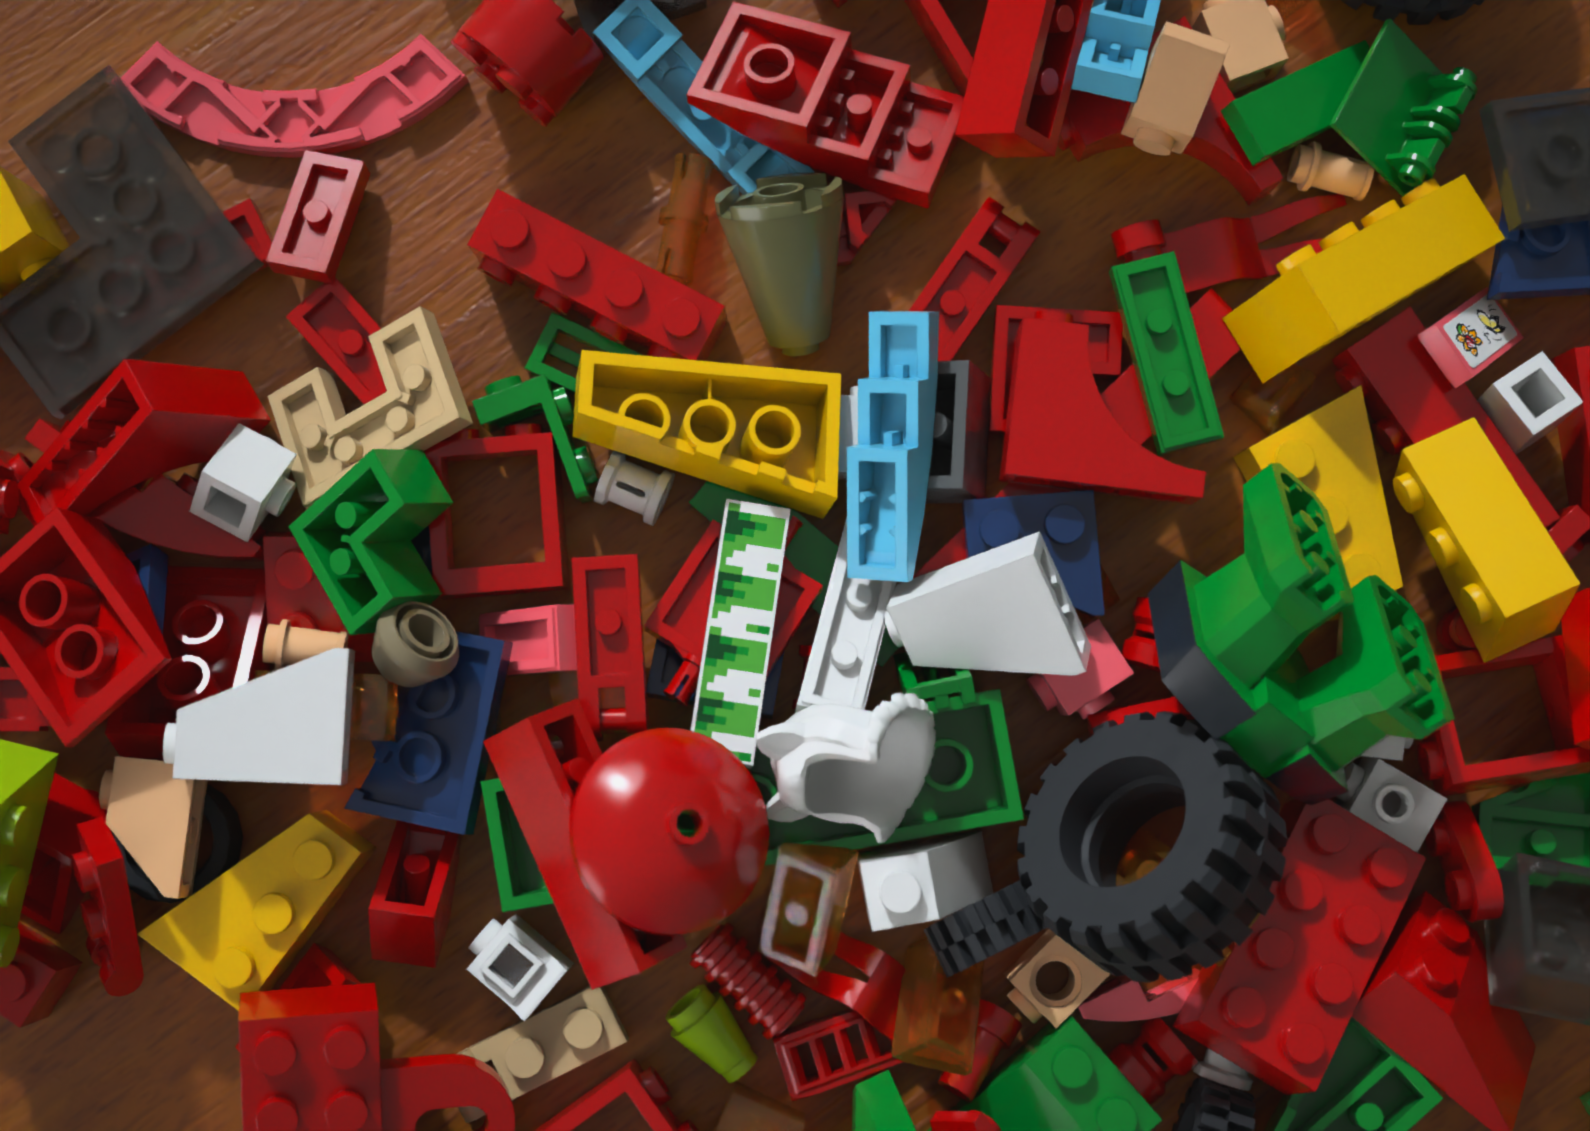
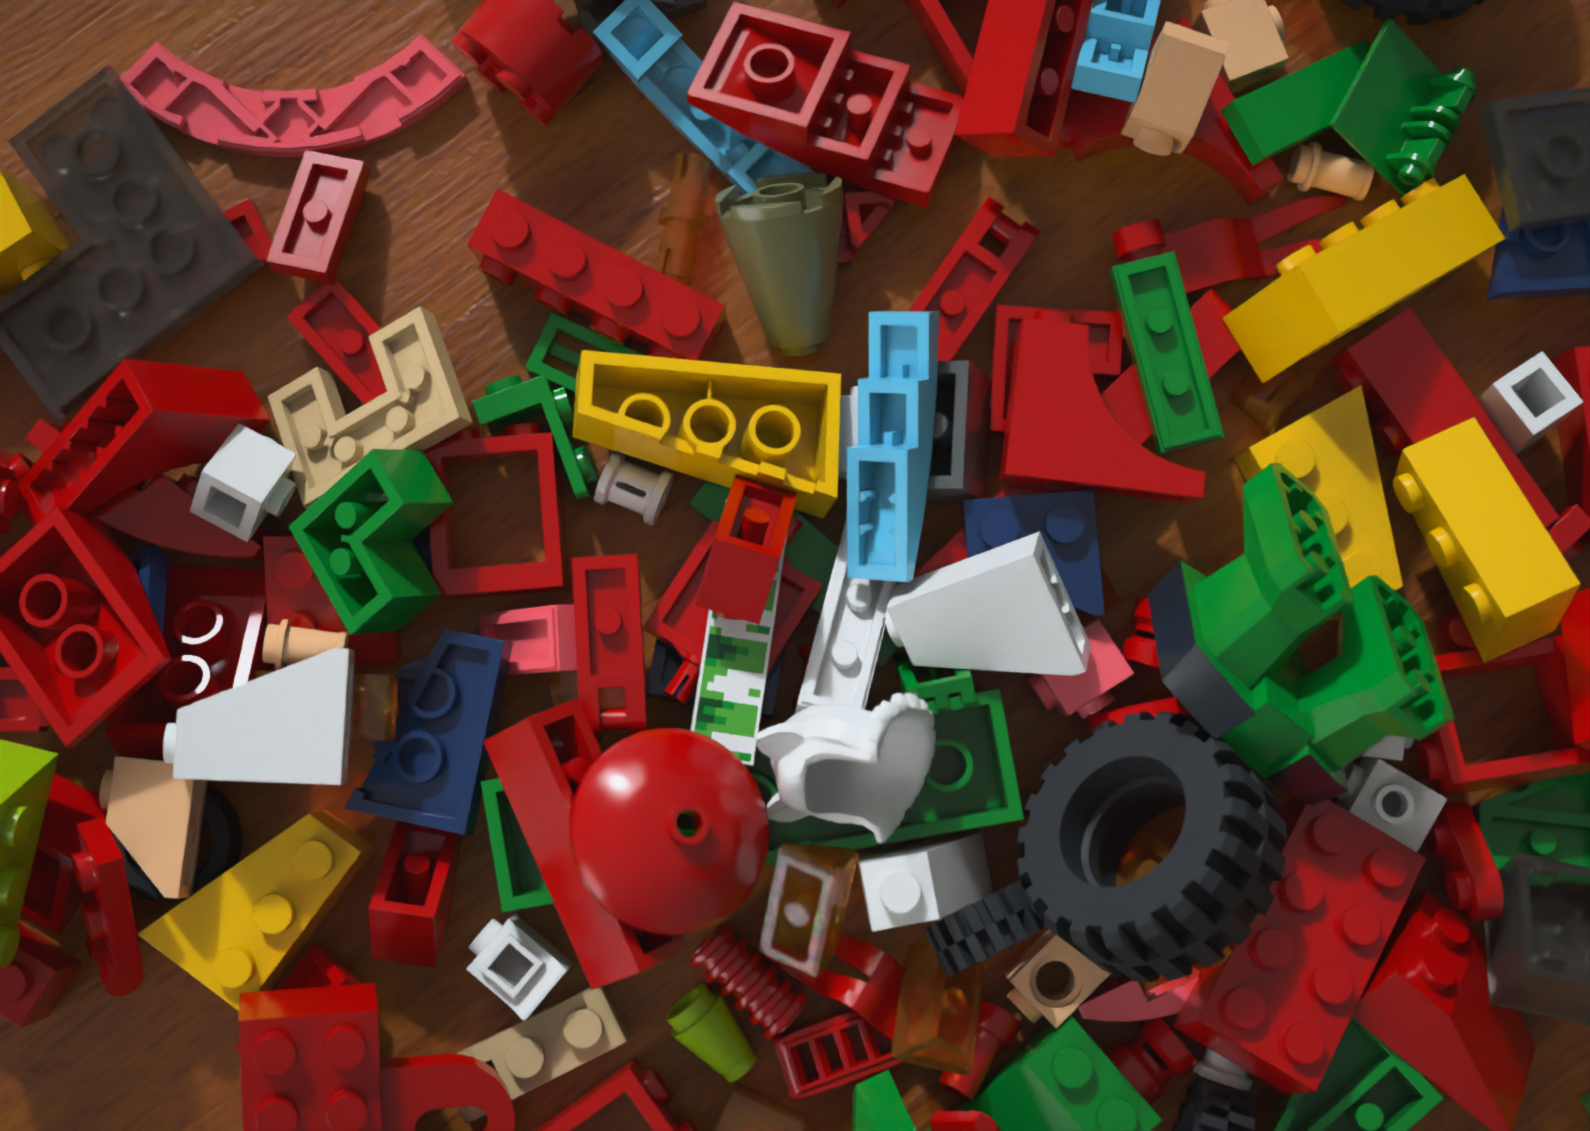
(414, 644): dark tan cone -> none
(746, 550): none -> red slope
(1470, 338): tile -> none

